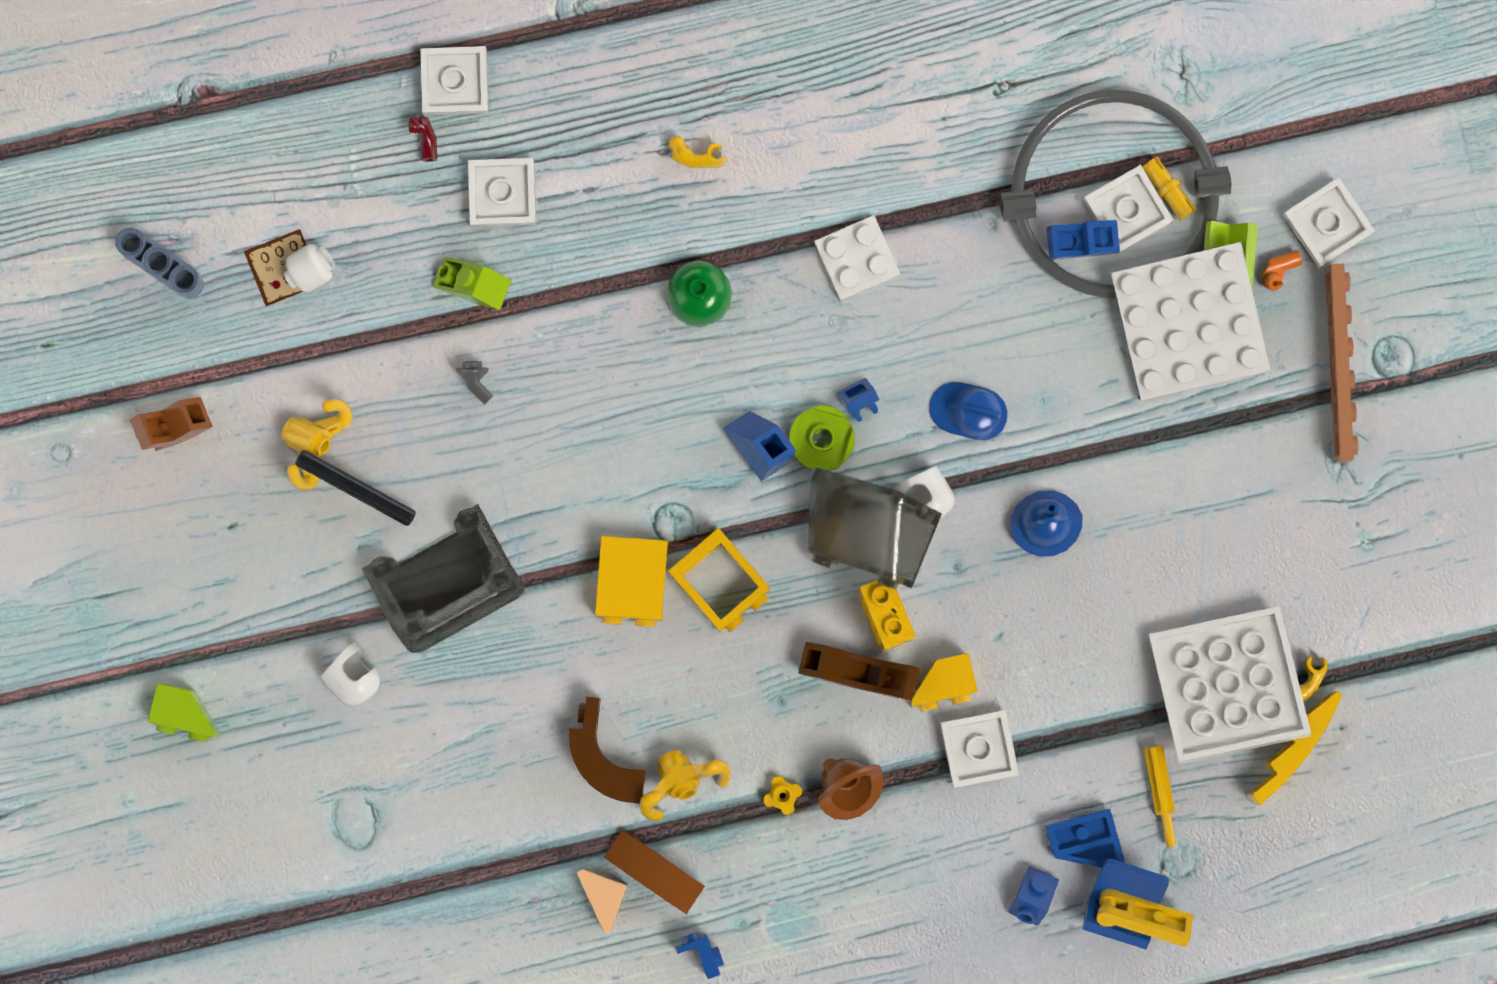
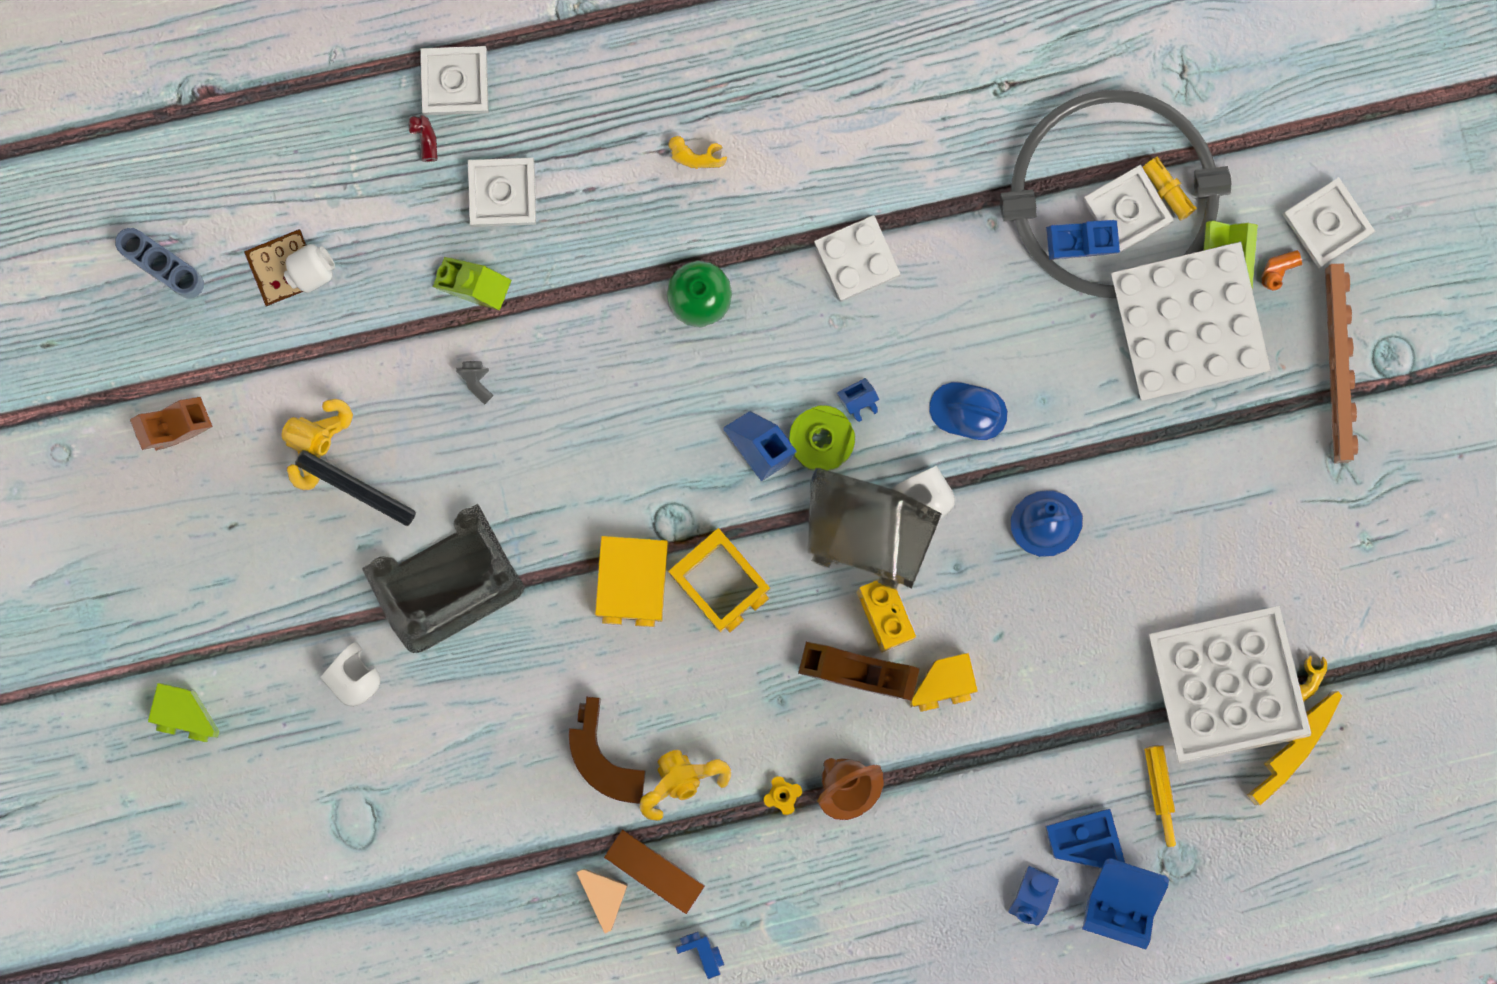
(979, 749): white plate -> none
(1144, 917): yellow plate -> none

